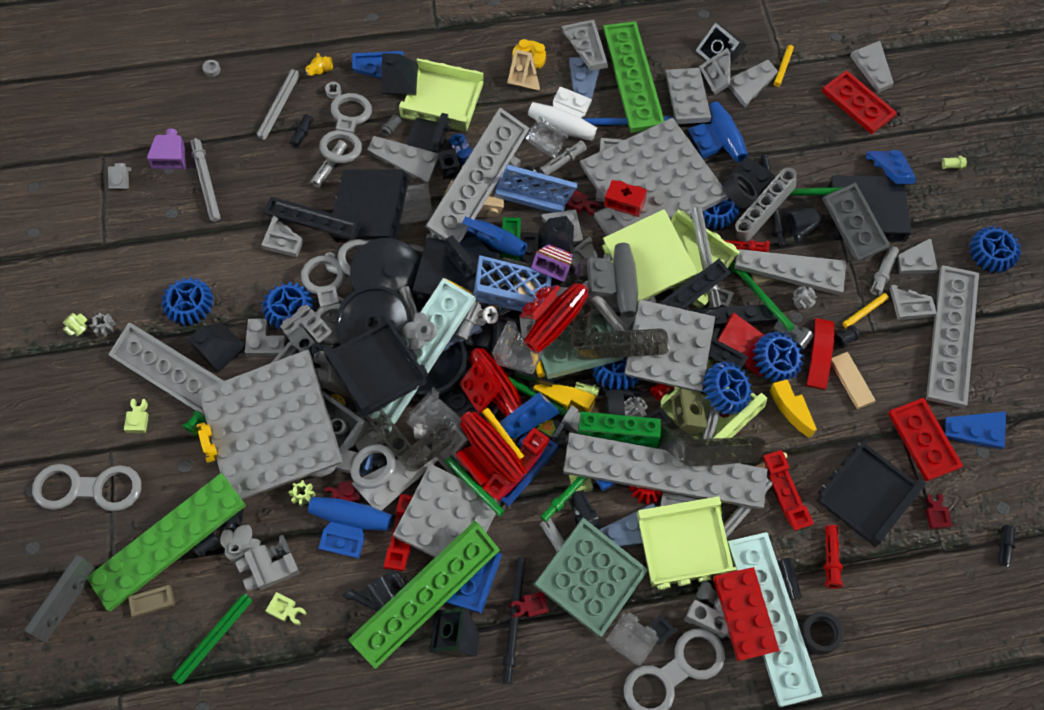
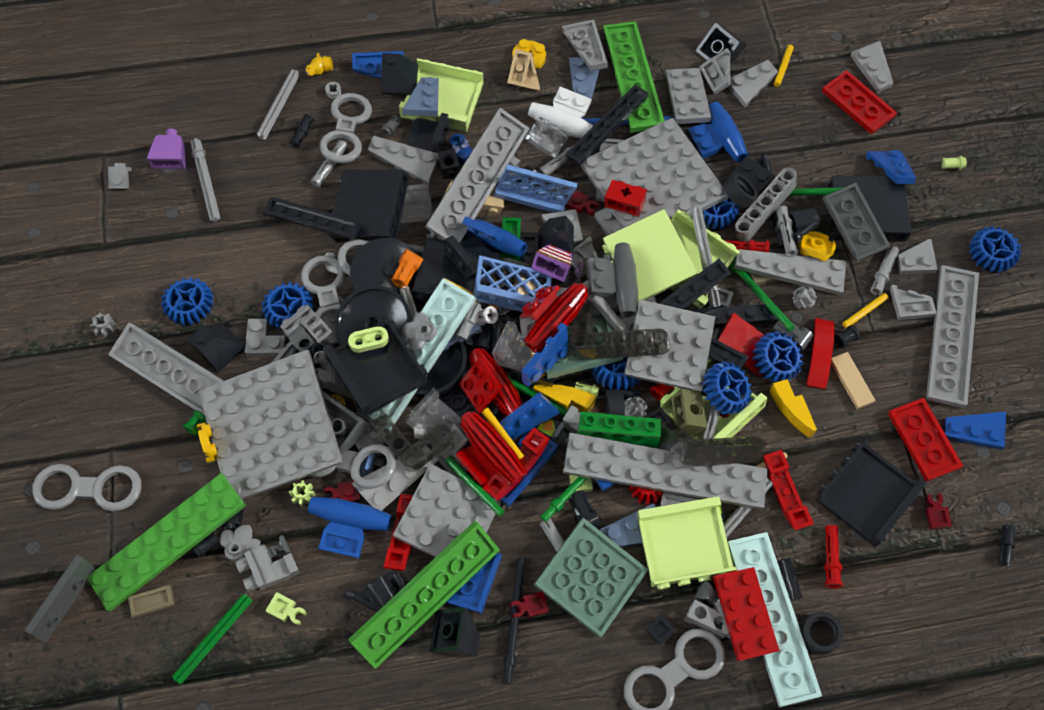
(75, 324): yellowish green gear -> none
(137, 419): yellowish green plate -> none
(211, 68): light grey tile -> none
(281, 239): light grey wing -> none
(368, 339): none -> yellowish green plate
(408, 265): none -> orange piece
(423, 98): none -> sand blue wing
(552, 352): none -> blue wing
(607, 125): none -> black plate
(632, 638): clear bracket -> none
(790, 247): none -> light grey pin
(817, 246): none -> yellow plate

